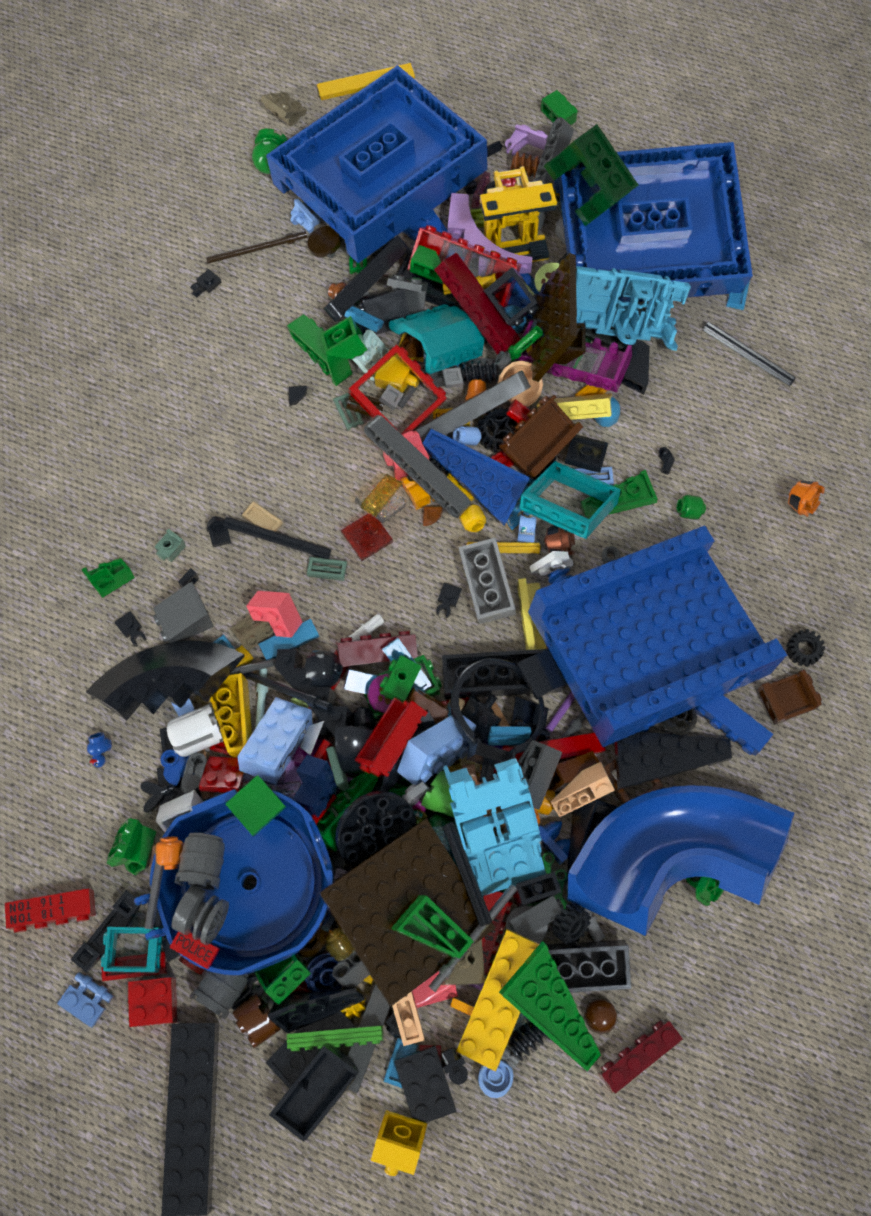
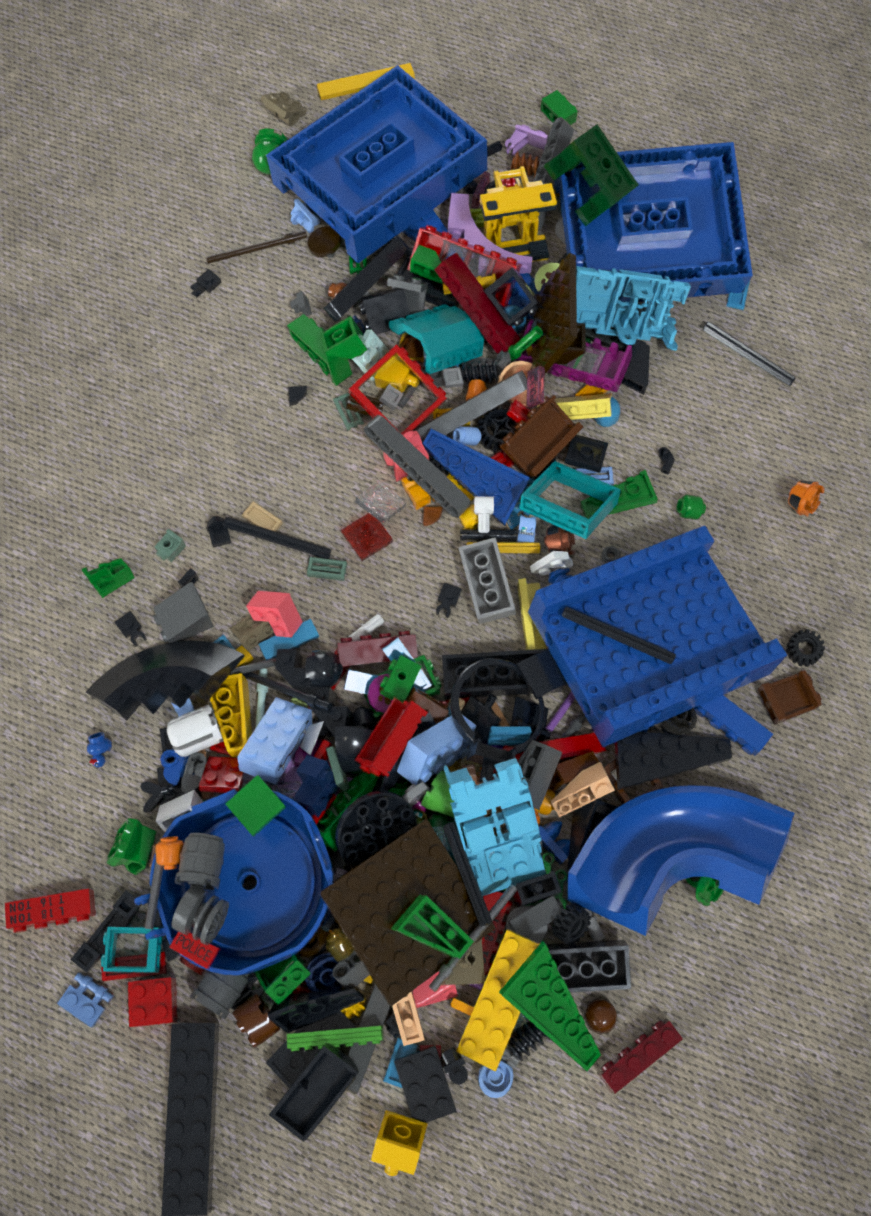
(301, 304): none -> dark grey tile
(364, 318): dark azure tile -> none
(381, 495): clear yellow tile -> none
(484, 508): none -> white axle
(501, 535): none -> black pin
(535, 386): none -> clear pink tile
(619, 635): none -> black axle

